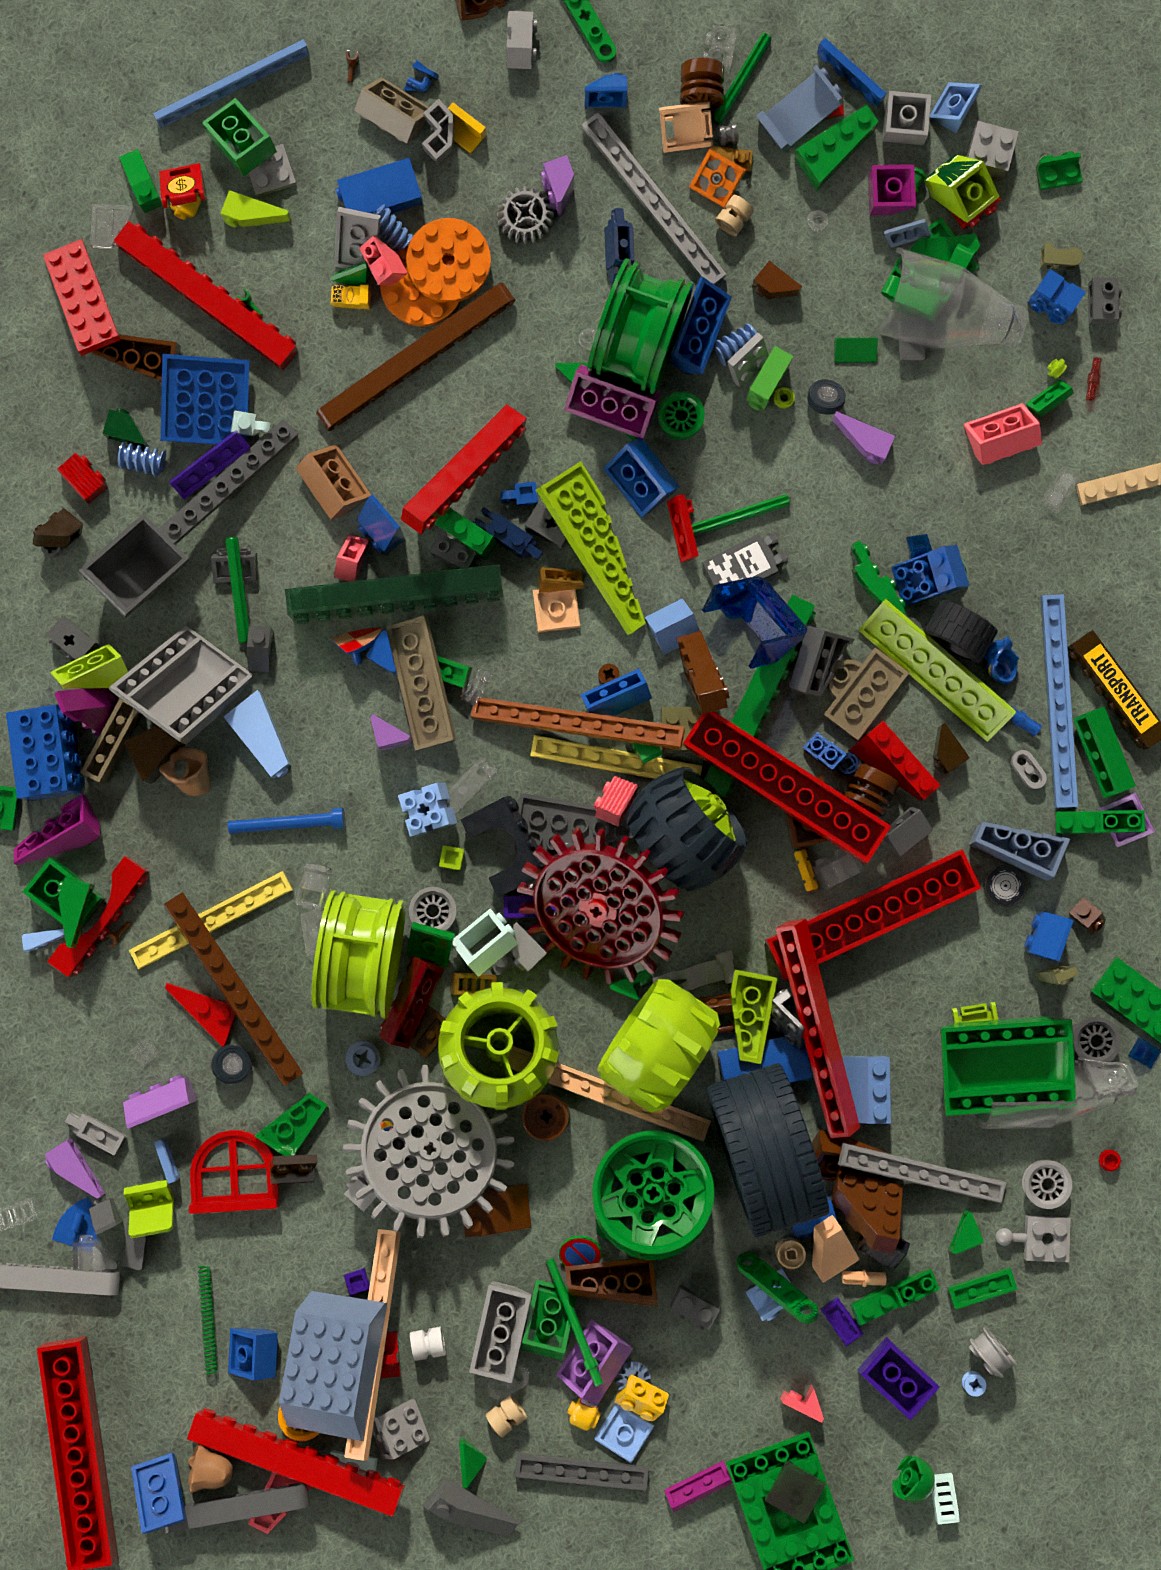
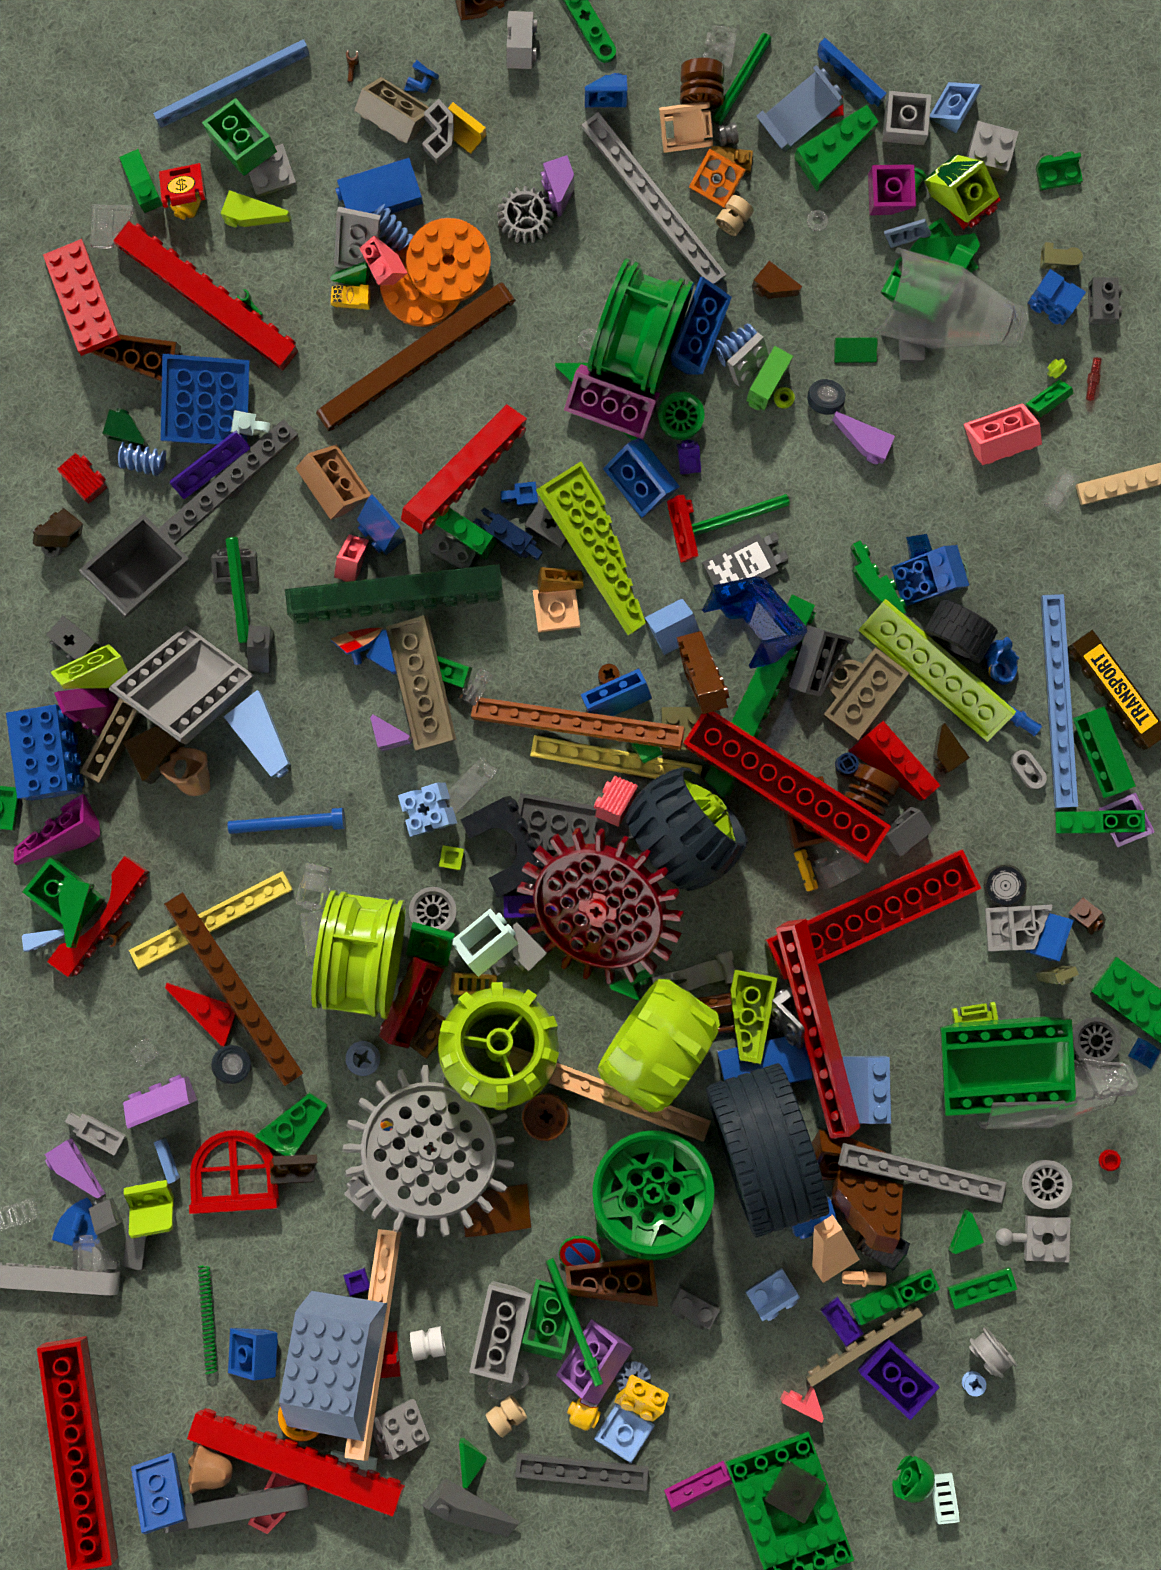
(618, 242): dark blue hinge -> none
(689, 457): none -> dark purple bracket
(787, 1296): green piece -> none
(790, 1252): tan wheel -> none
(824, 751): blue slope -> none
(870, 1340): none -> dark tan plate
(1015, 926): none -> light grey slope
(1021, 848): sand blue wedge -> none

